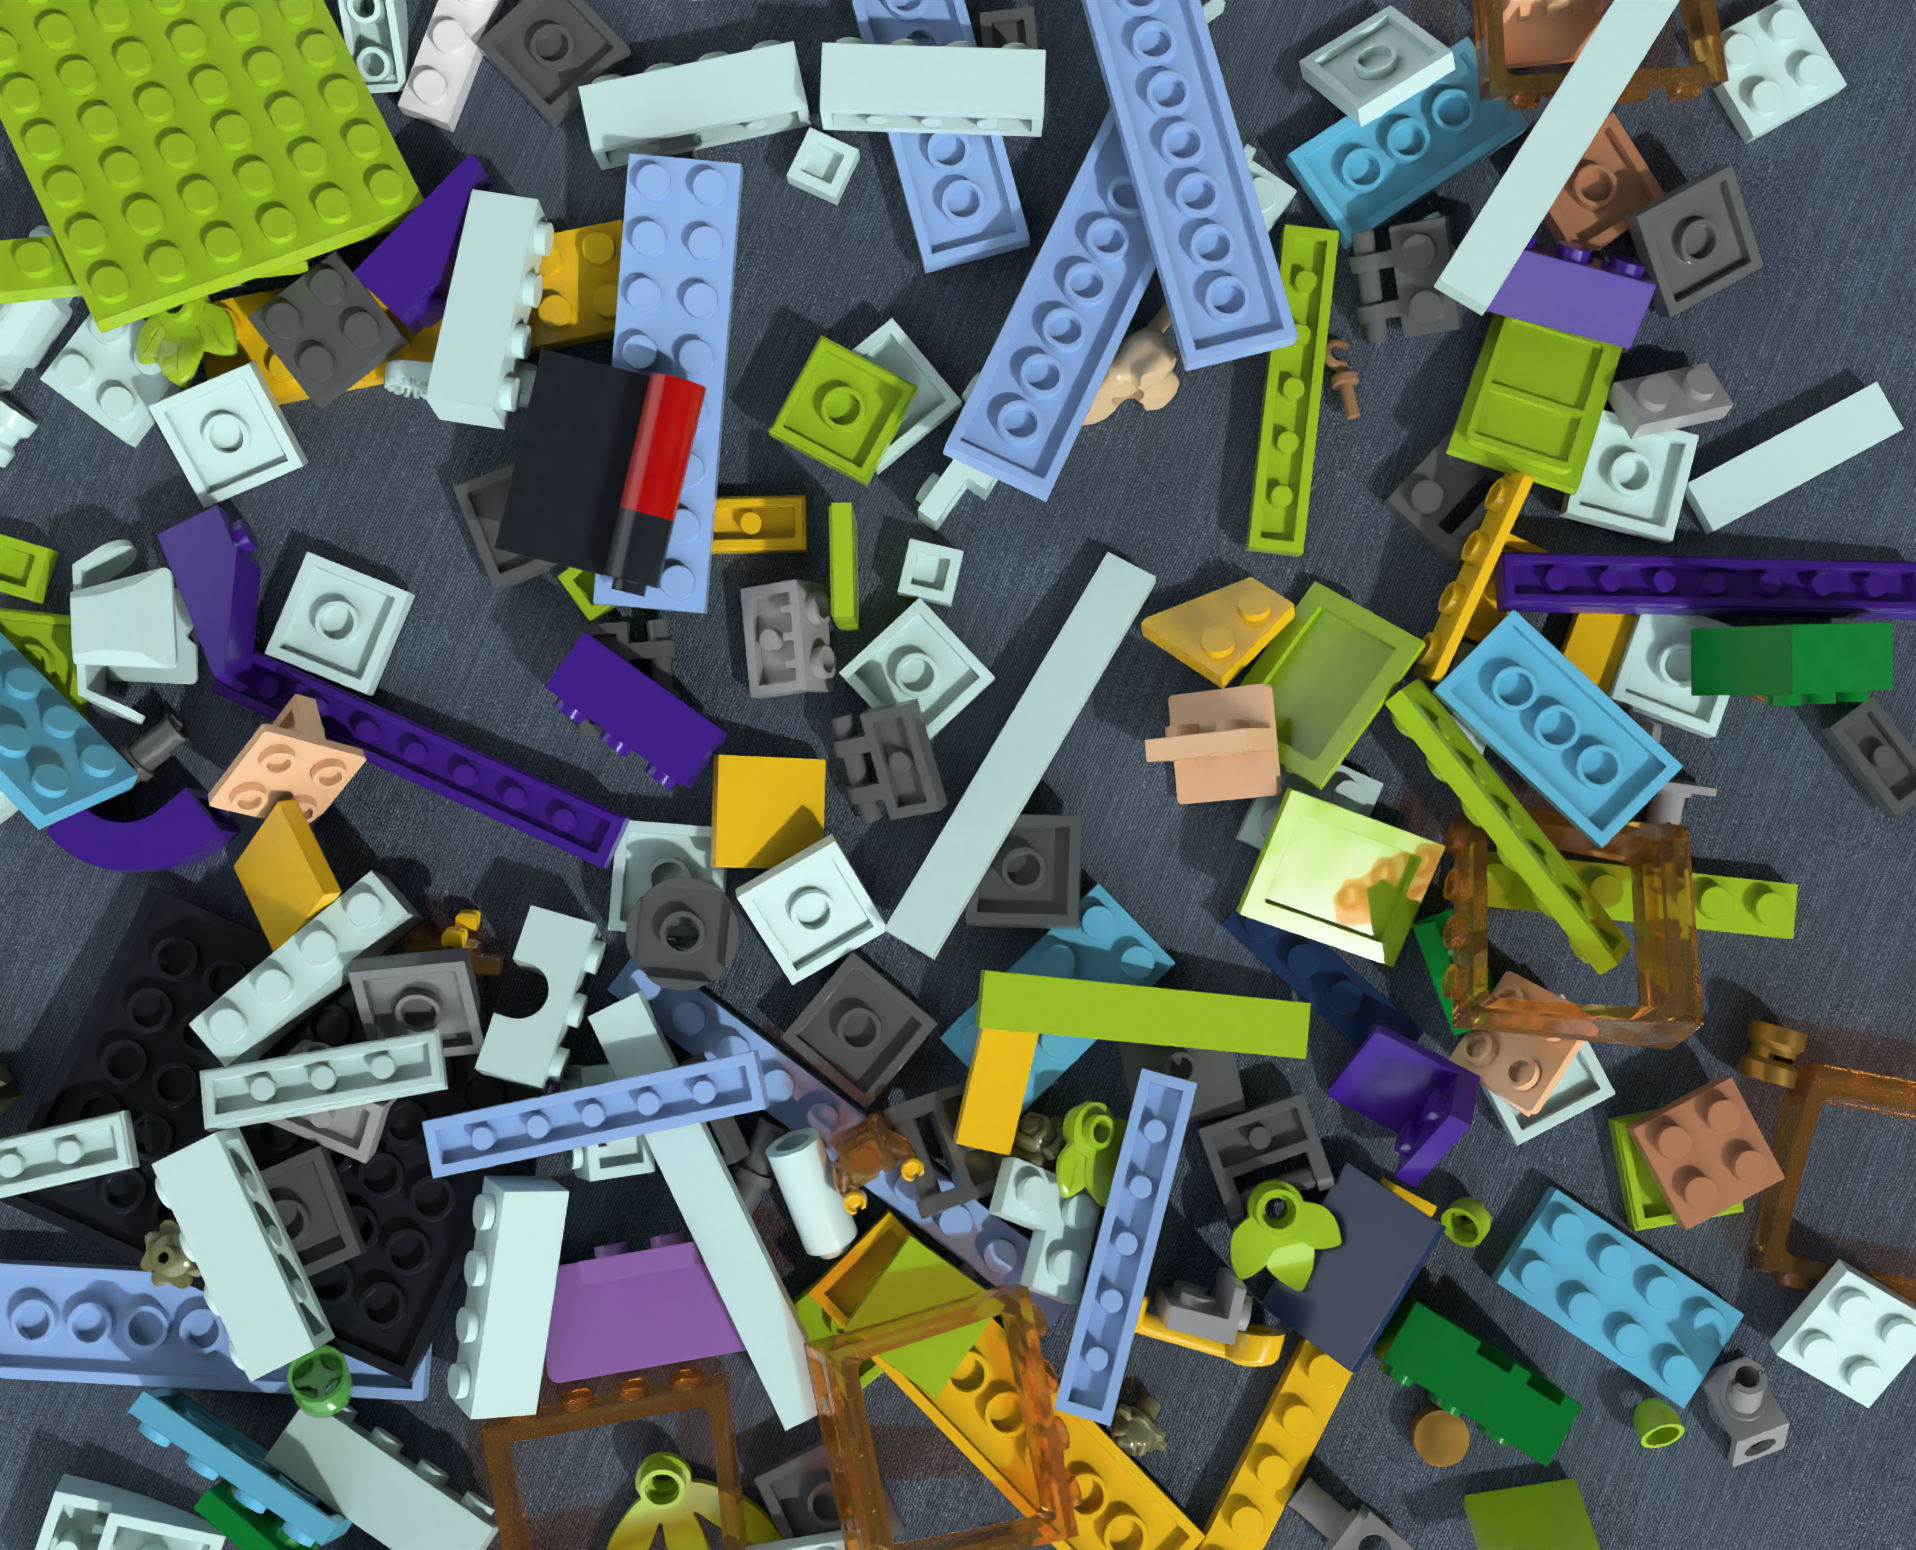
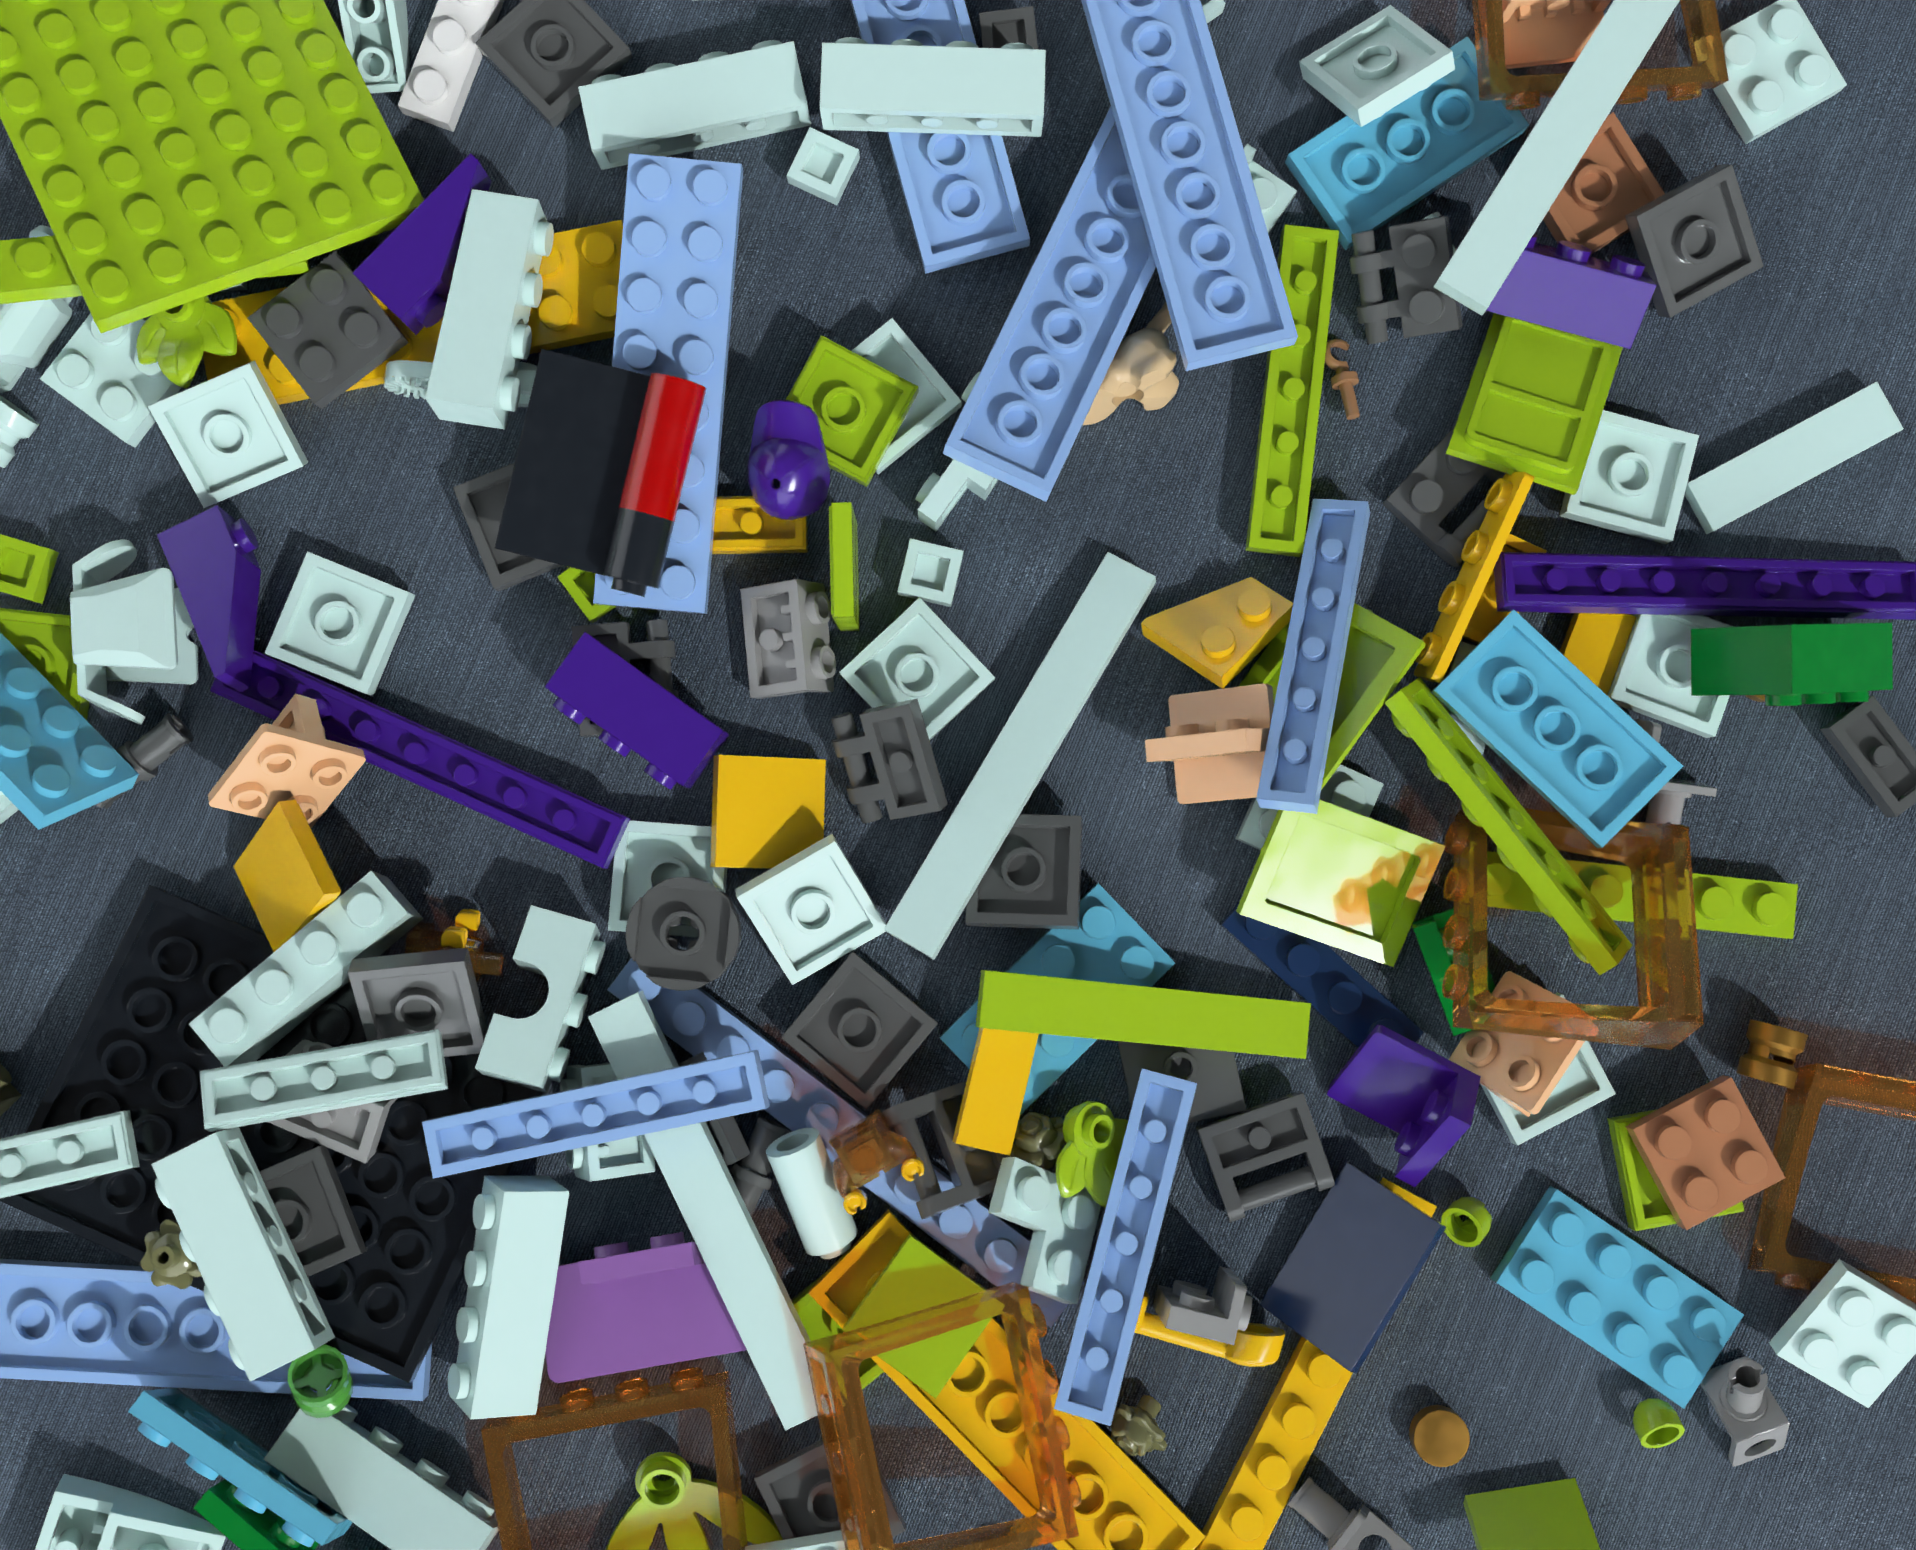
(168, 840): dark purple arch -> none
(788, 448): none -> dark purple cap
(1282, 1241): lime plate -> none
(1313, 656): none -> light blue plate
(1475, 1378): green wedge -> none
(1669, 400): light grey plate -> none

